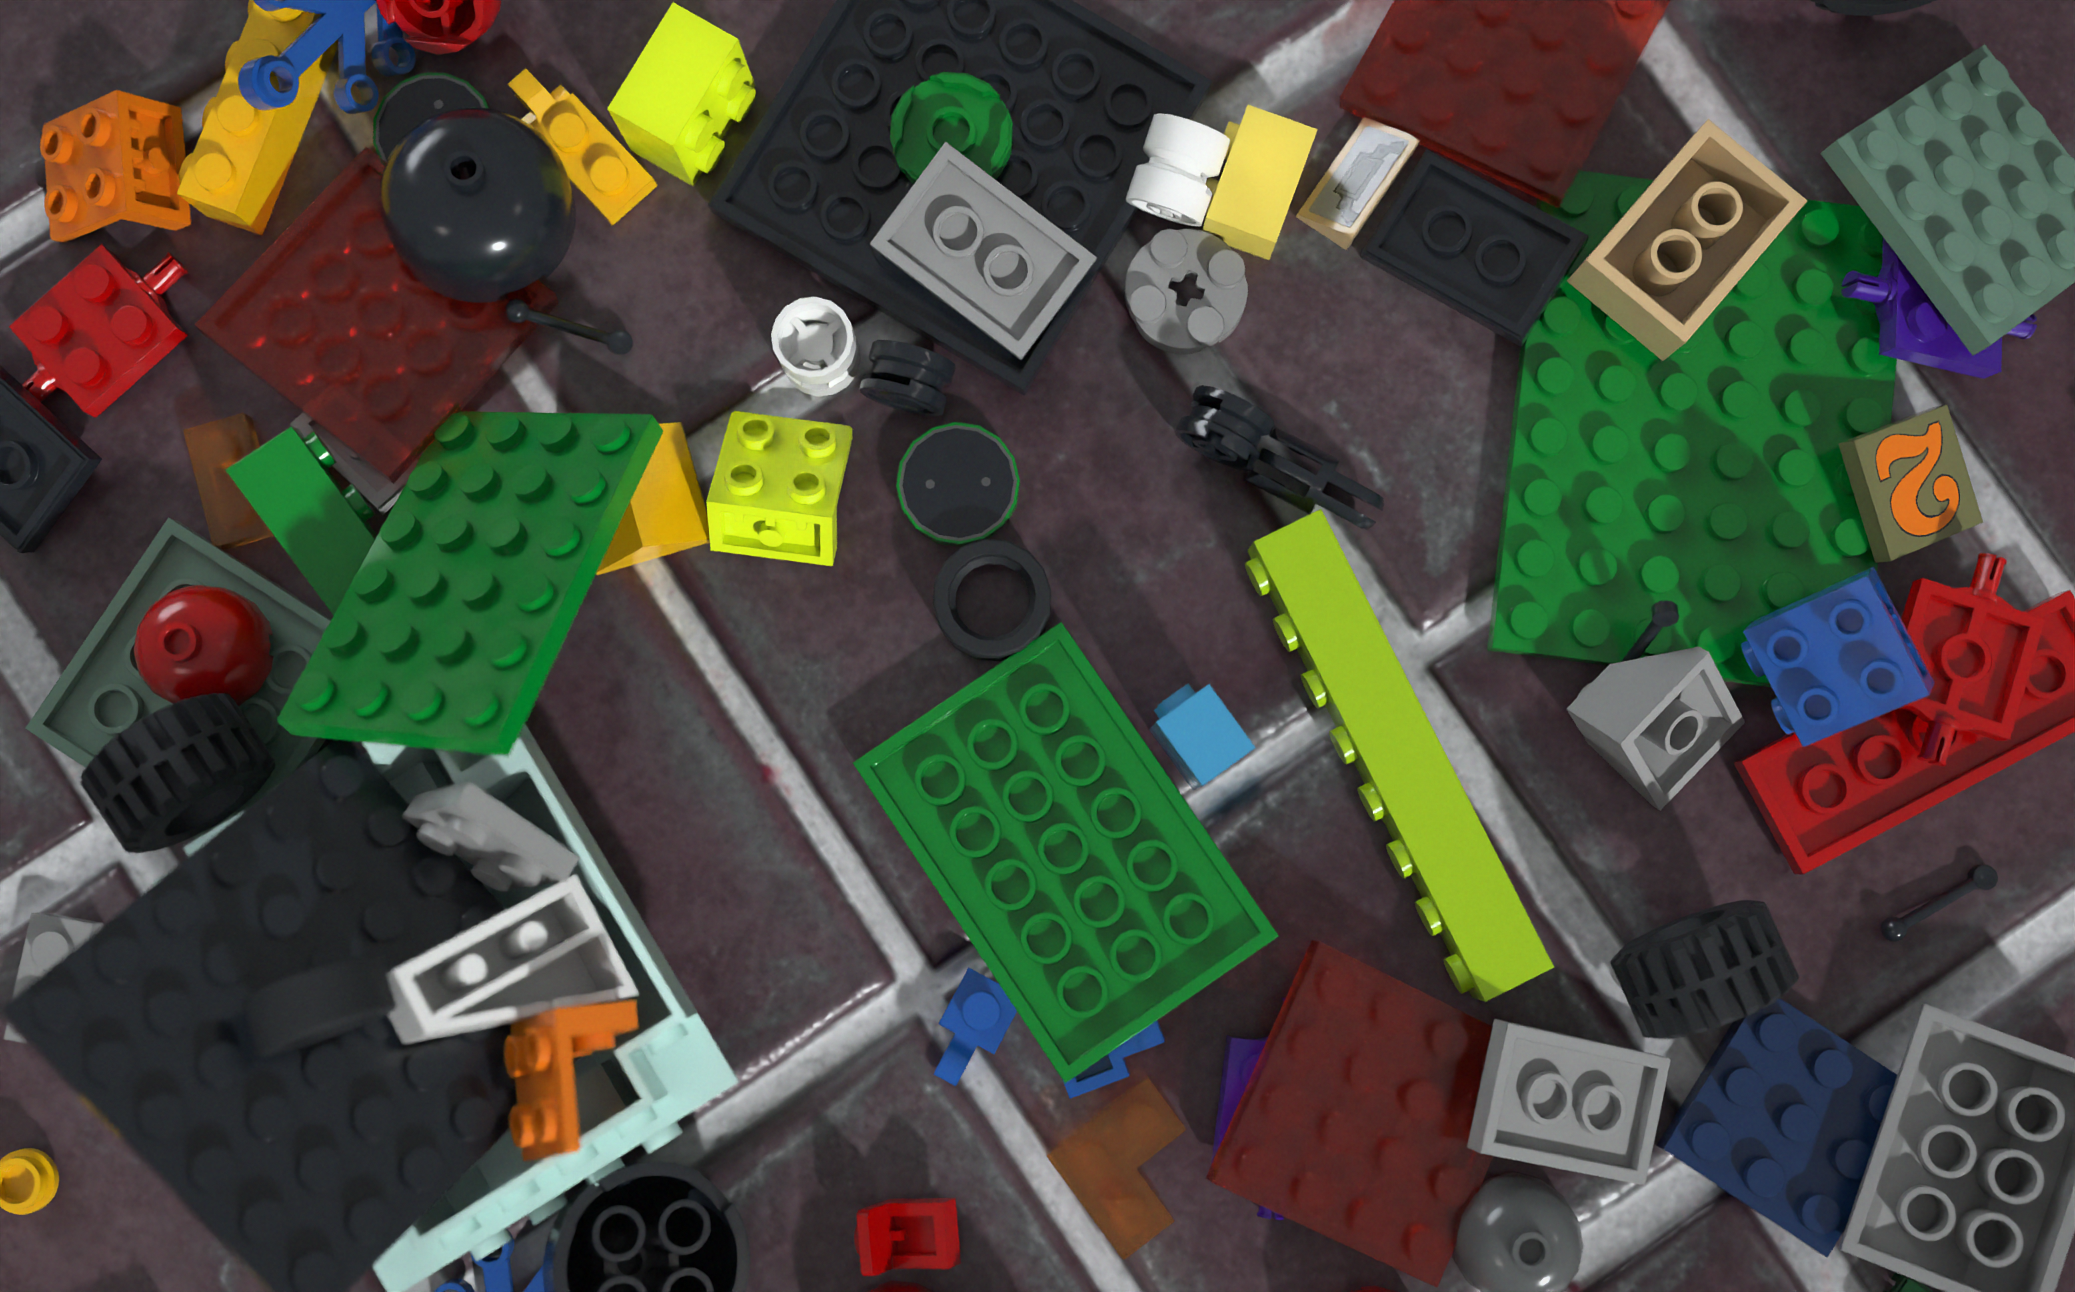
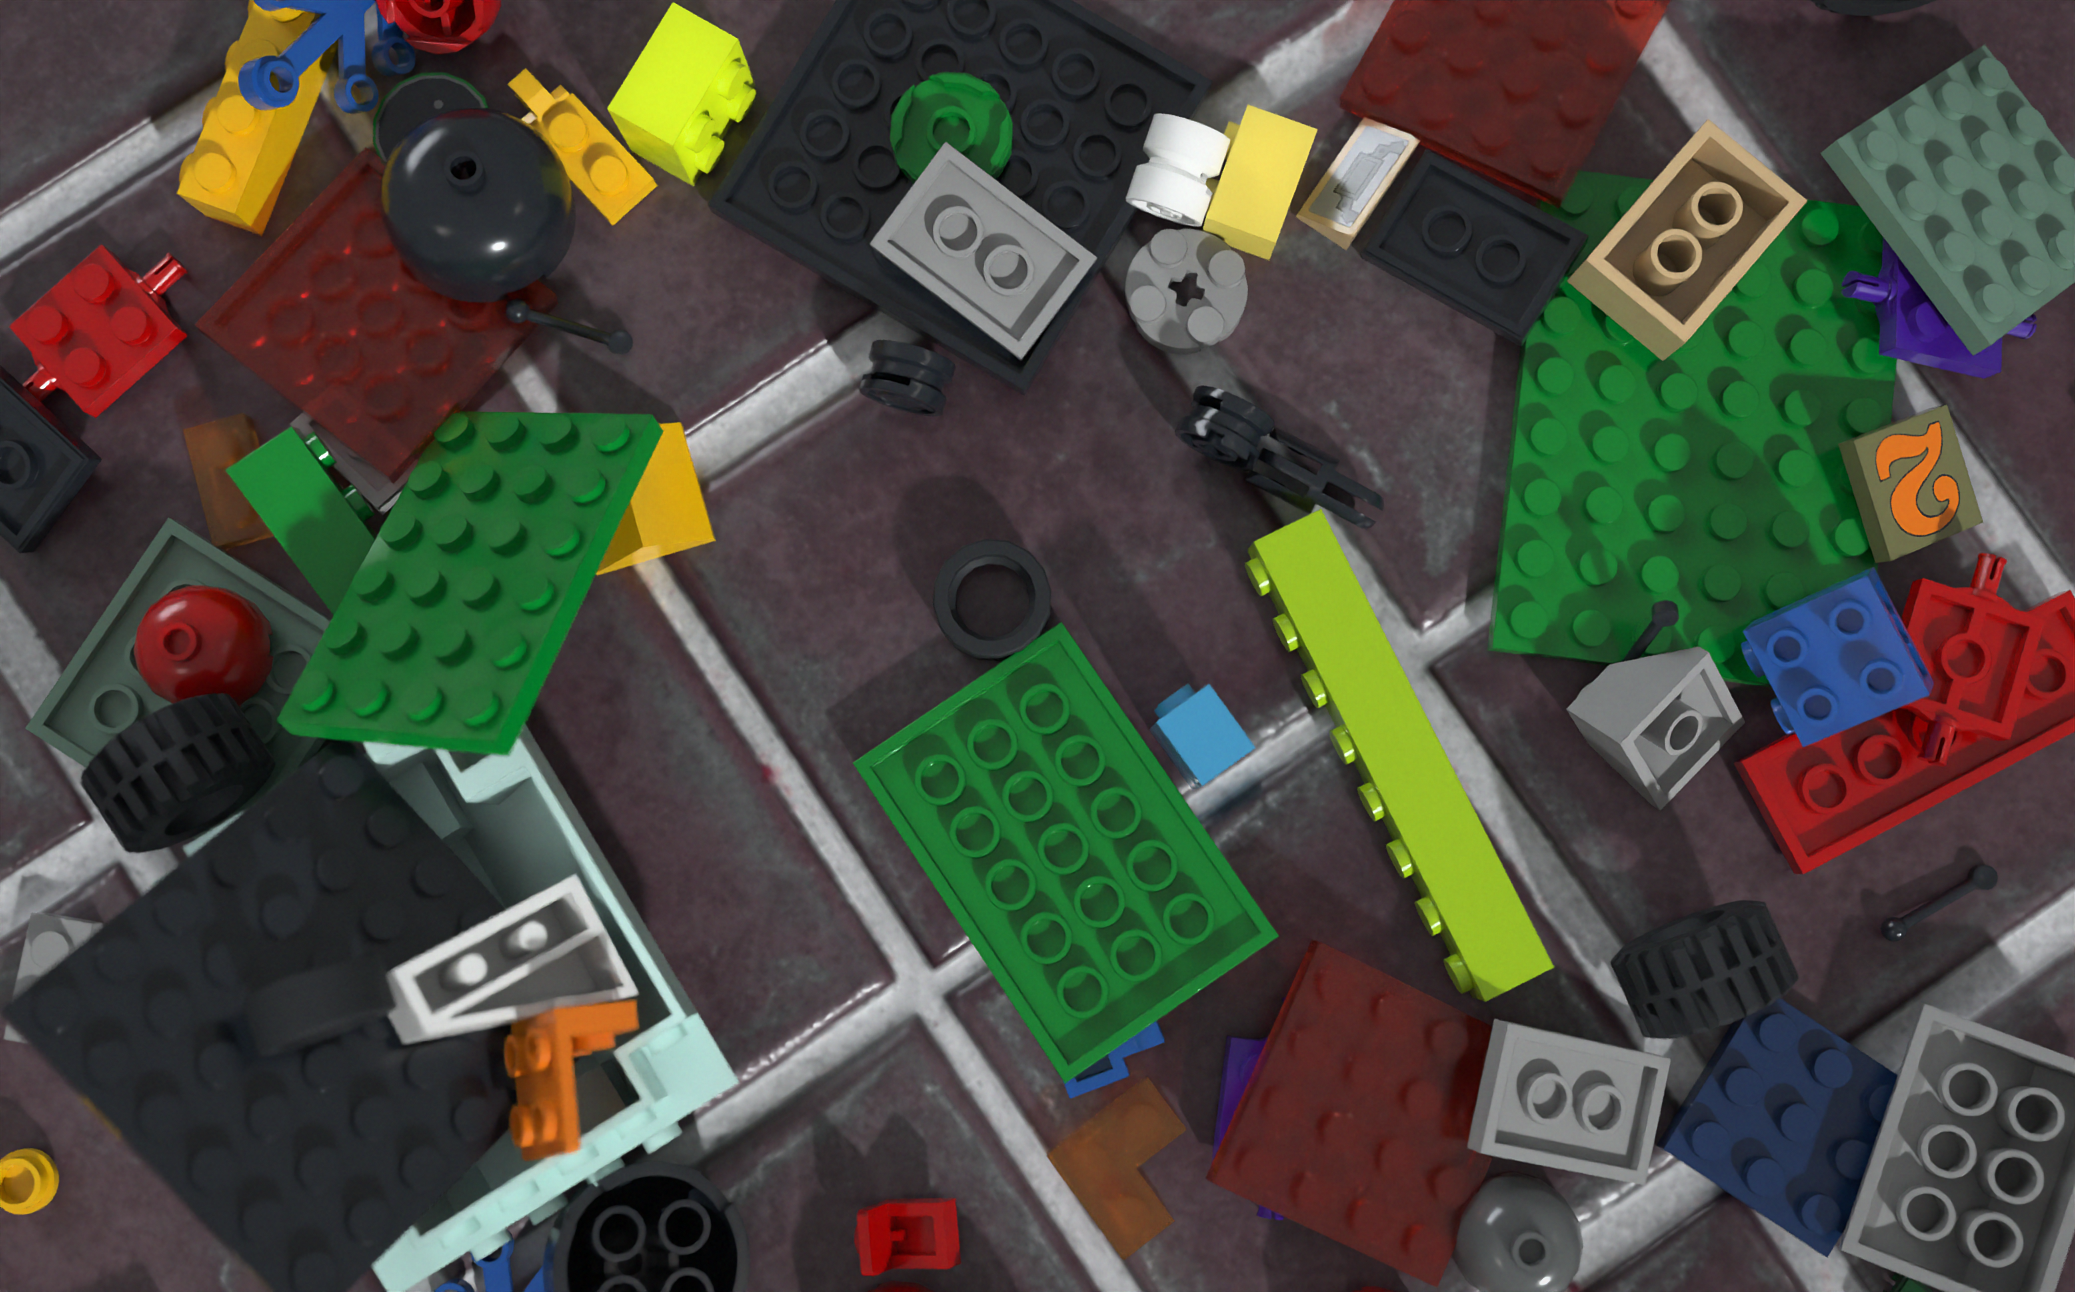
(114, 164): orange bracket -> none
(490, 836): light grey plate -> none
(778, 488): neon yellow bracket -> none
(816, 346): white wheel -> none
(958, 484): black tile -> none
(978, 1017): blue plate -> none

